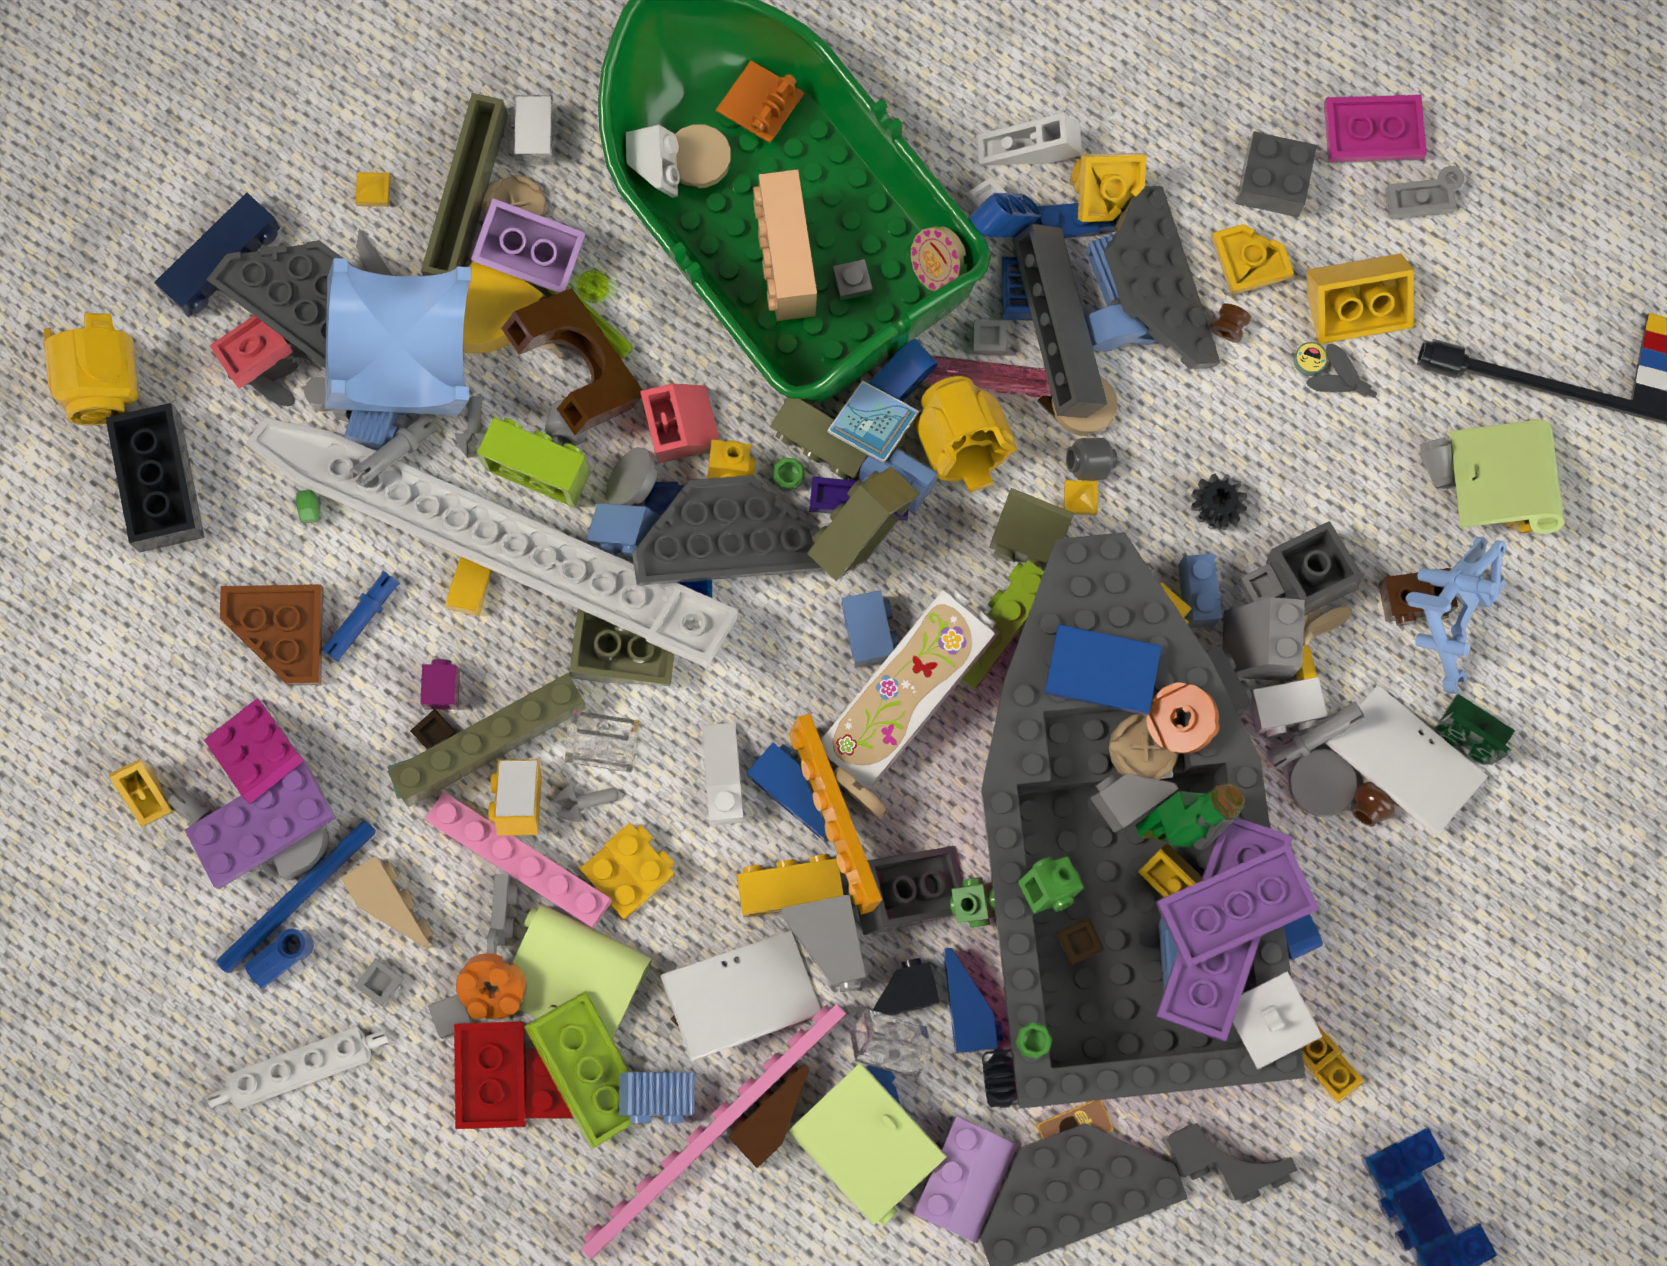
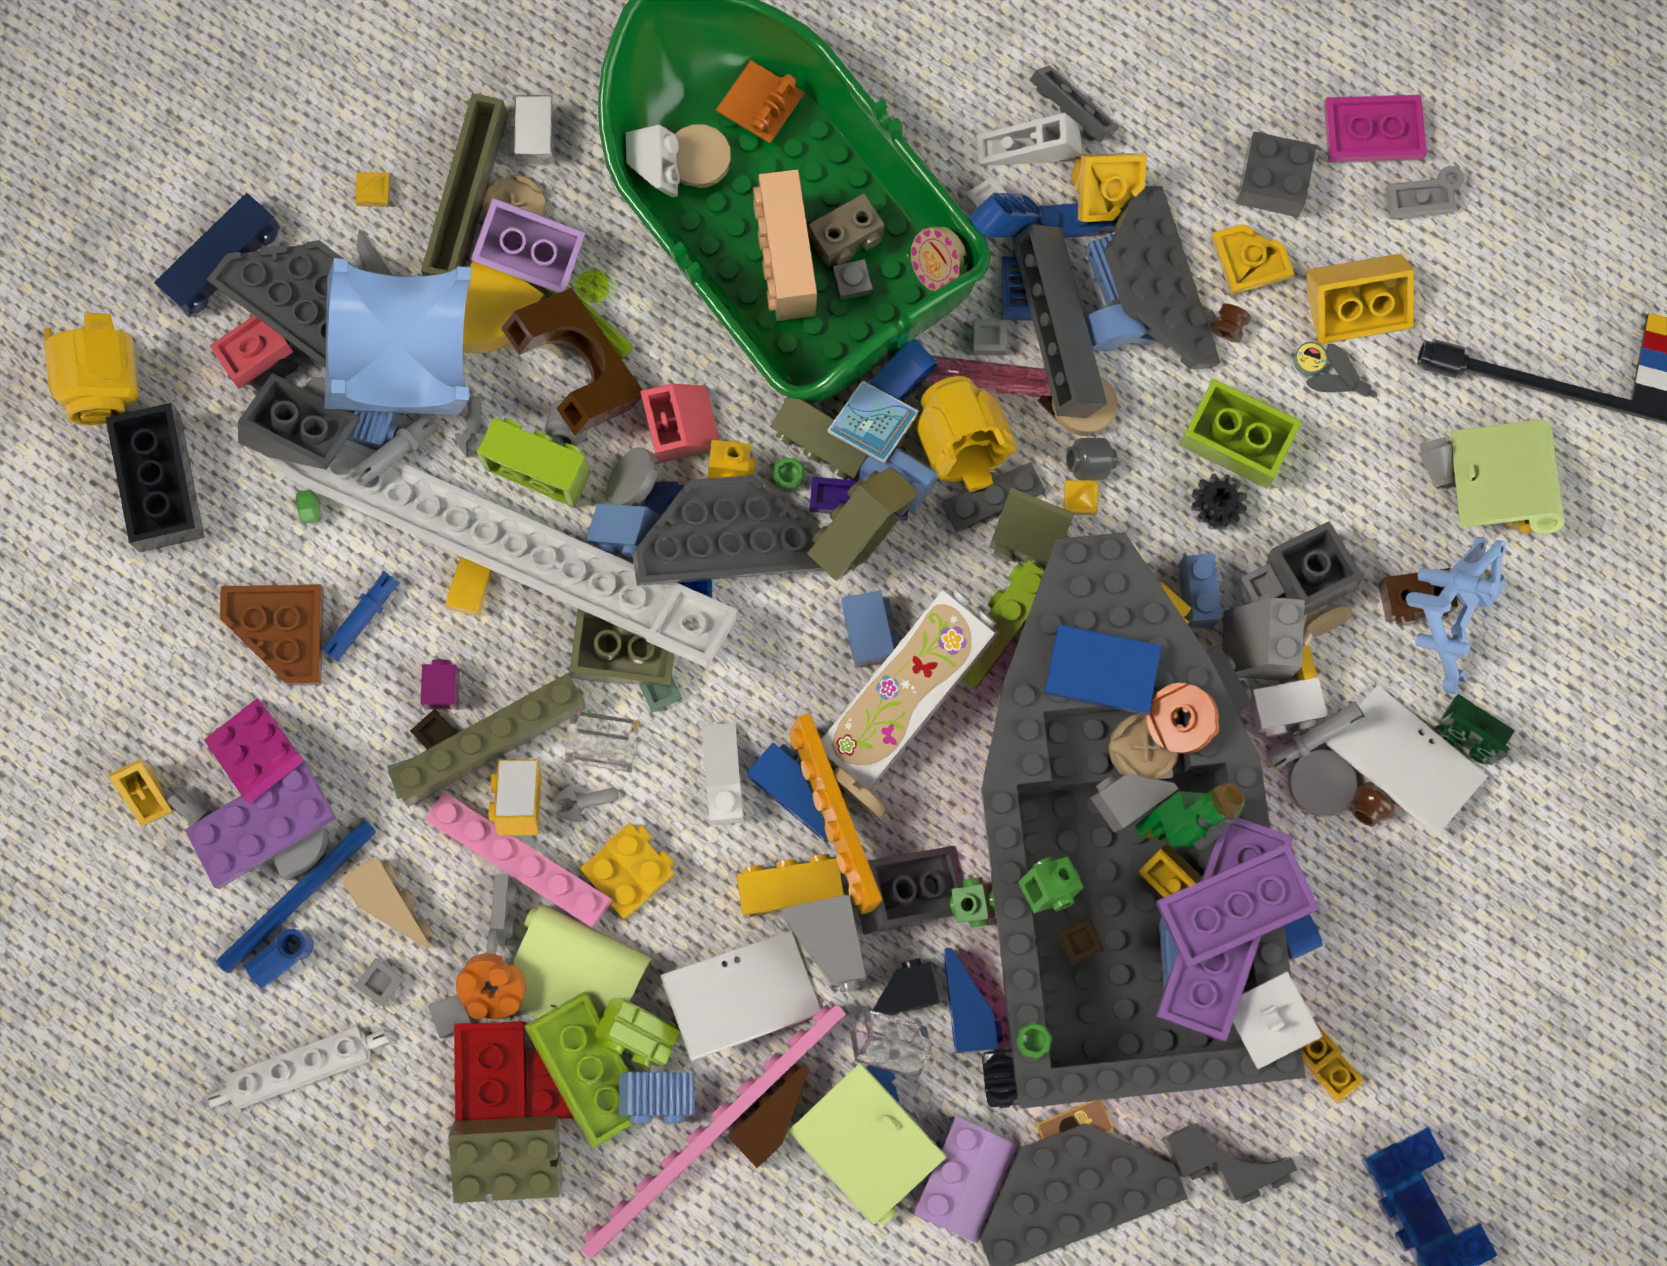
(294, 425): none -> dark grey slope
(505, 1159): none -> olive piece
(637, 1033): none -> lime brick
(660, 696): none -> sand green tile
(846, 231): none -> dark tan brick
(974, 507): none -> dark grey plate
(1073, 103): none -> dark grey plate
(1240, 433): none -> lime brick

